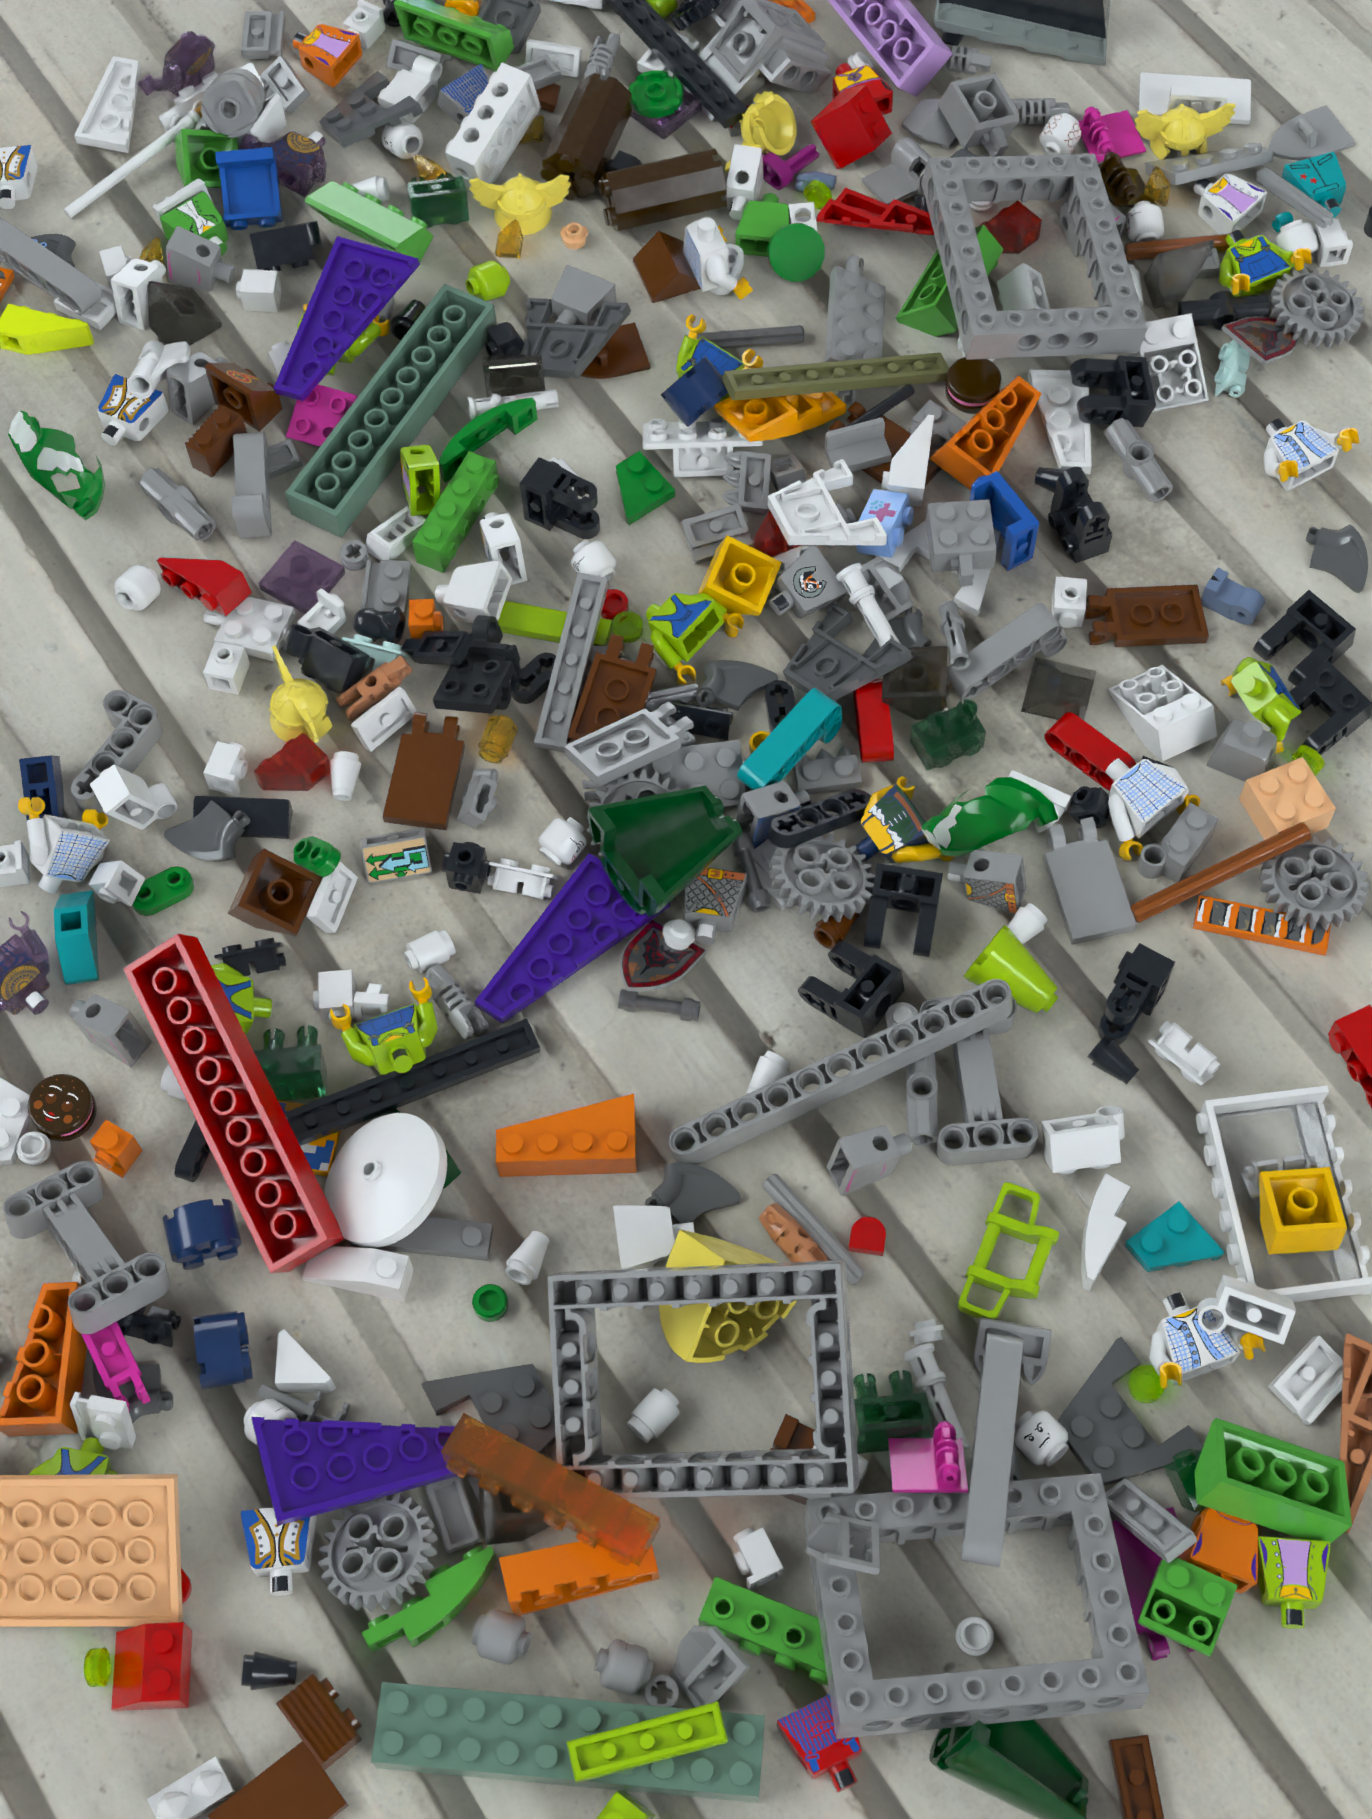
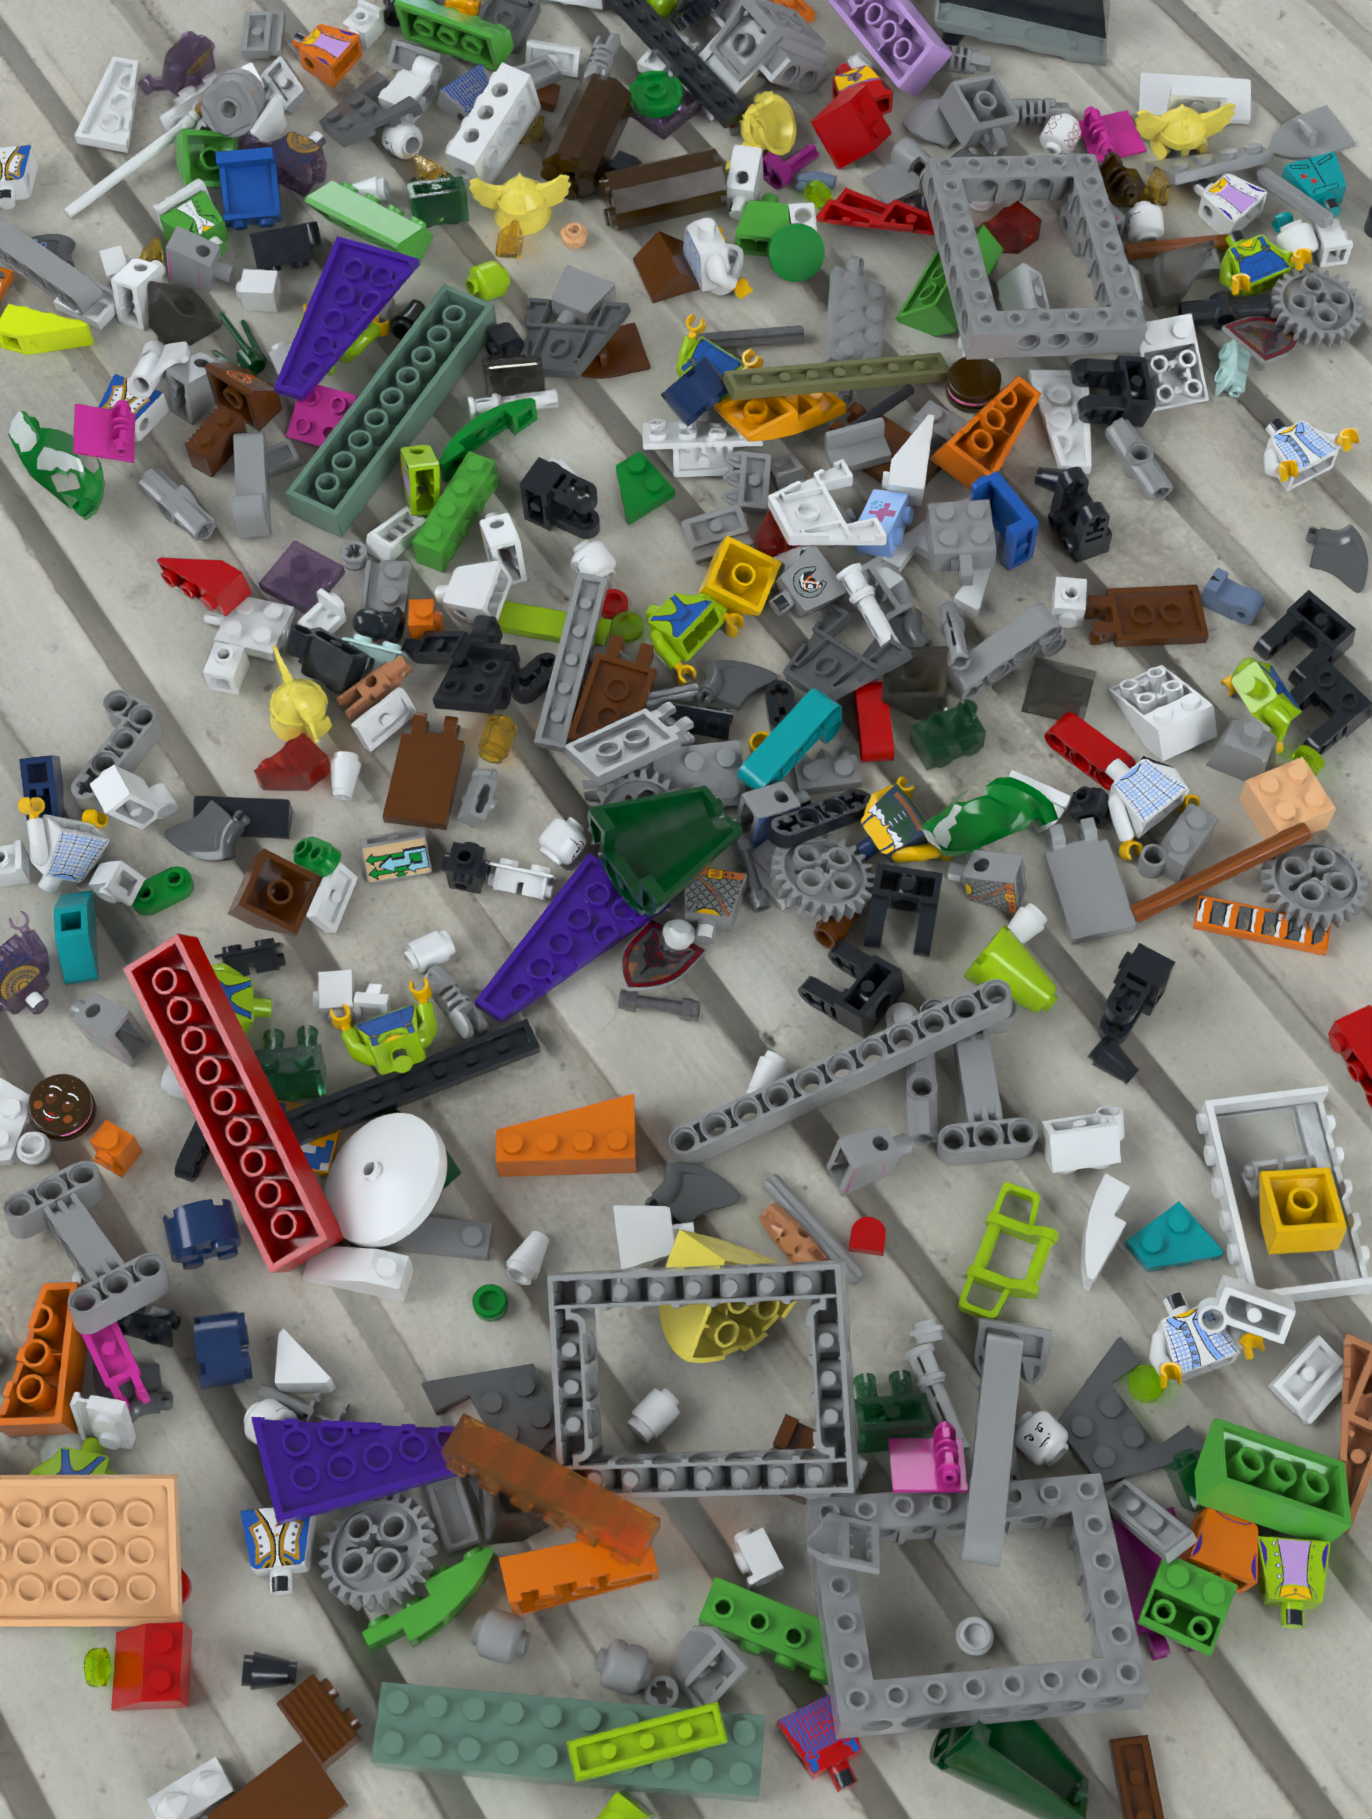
(105, 432): none -> dark pink hinge
(137, 588): white head -> none
(226, 768): white brick -> none
(247, 356): none -> dark green plant
(1172, 1046): white hinge -> none

